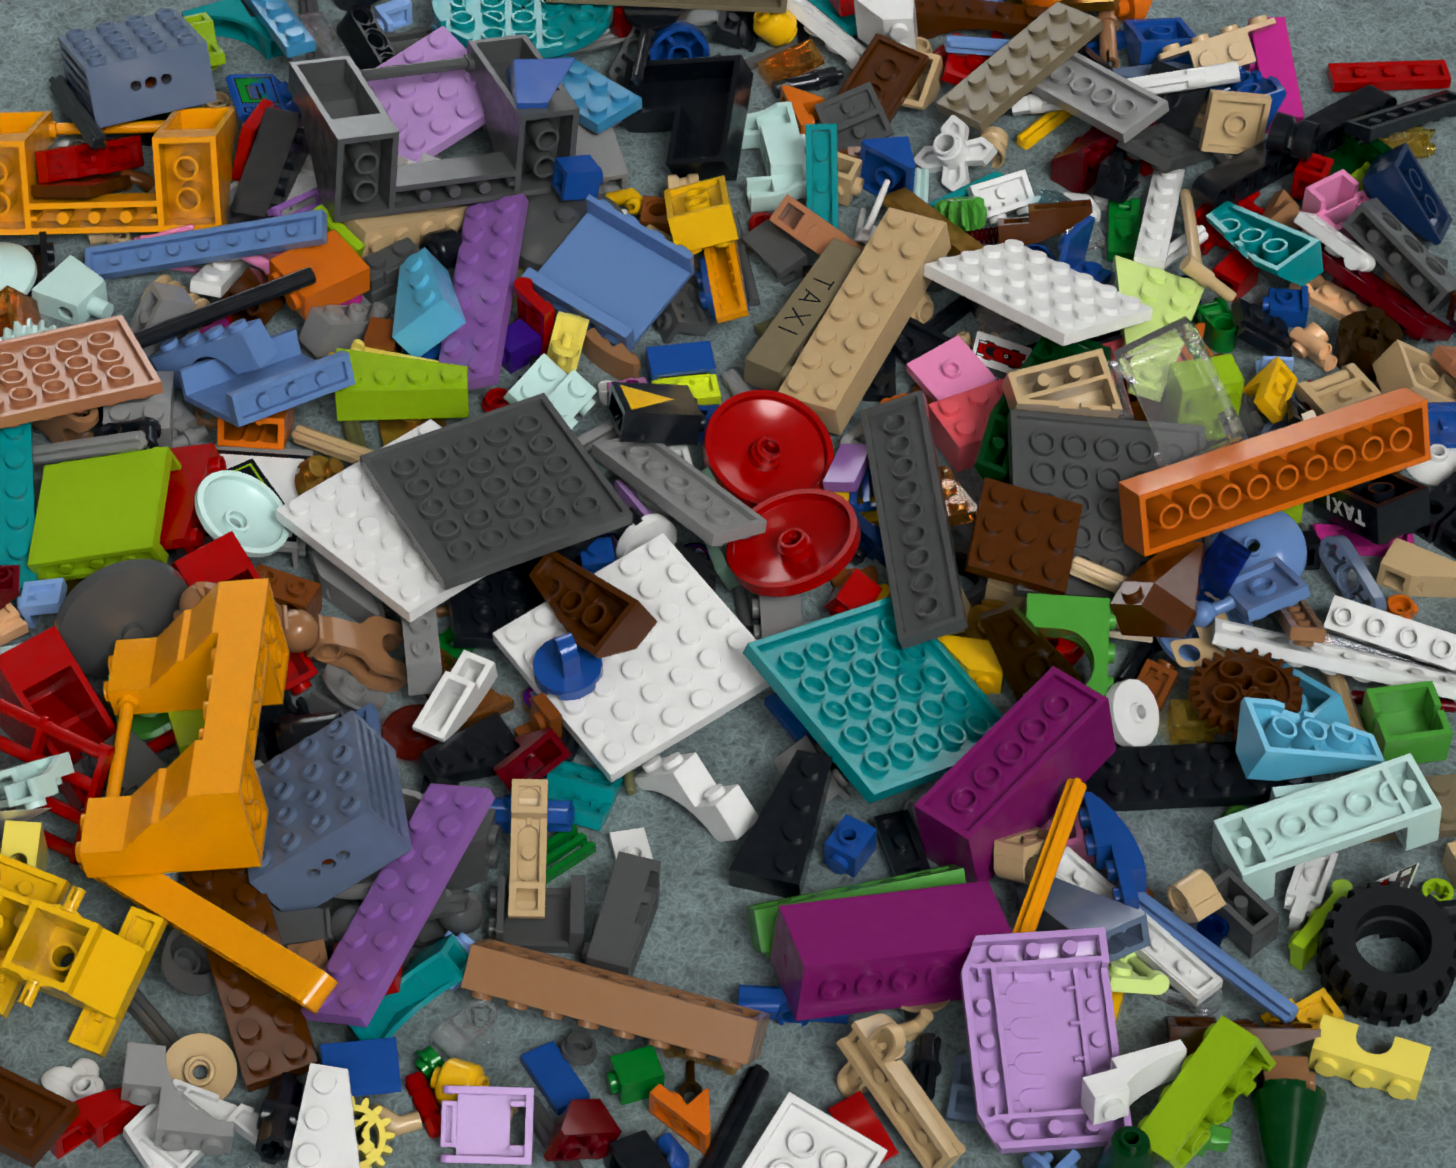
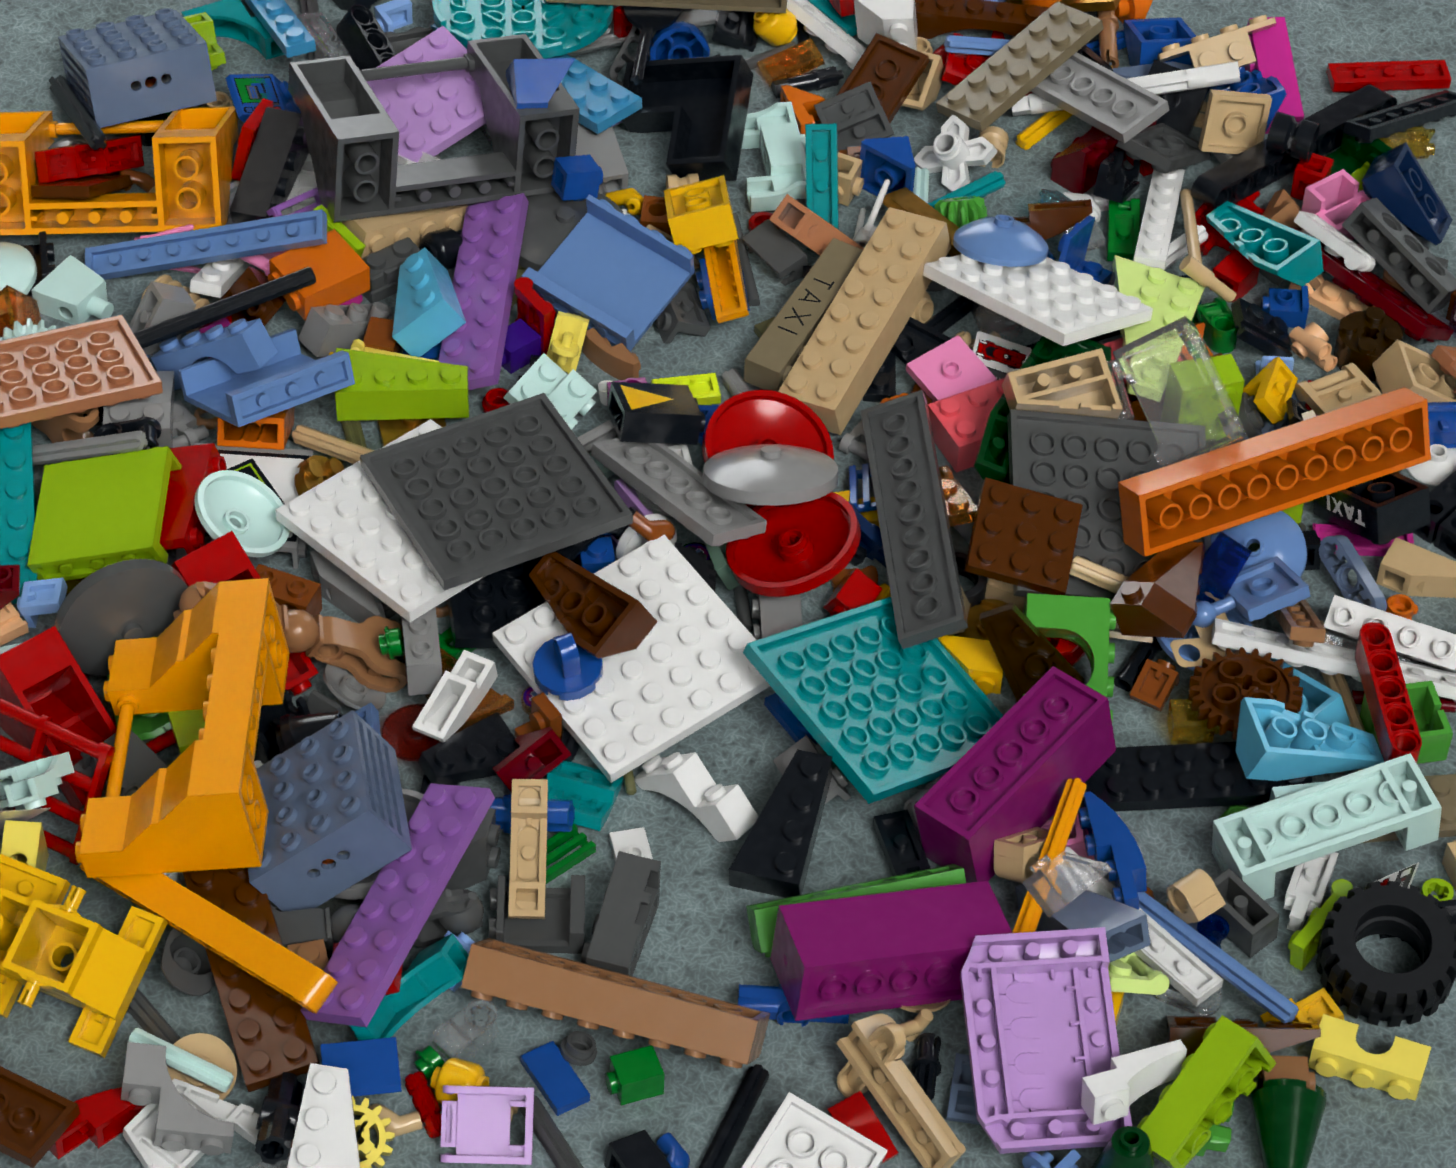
(74, 1082): white plate -> none
(110, 238): tan arm -> none
(187, 1062): none -> light aqua axle
(391, 642): none -> green plate
(582, 1132): dark red slope -> none
(652, 529): none -> dark orange arm
(673, 1052): clear orange hinge -> none
(679, 360): blue hinge -> none
(687, 1121): orange slope -> none
(690, 1083): dark brown hand -> none
(770, 474): none -> light grey dish
(847, 468): medium lavender tile -> none
(849, 846): blue brick -> none
(1001, 242): none -> medium blue dish
(1005, 195): white bracket -> none
(1062, 879): none -> clear slope
(1133, 713): white plate -> none
(1386, 693): none -> red beam

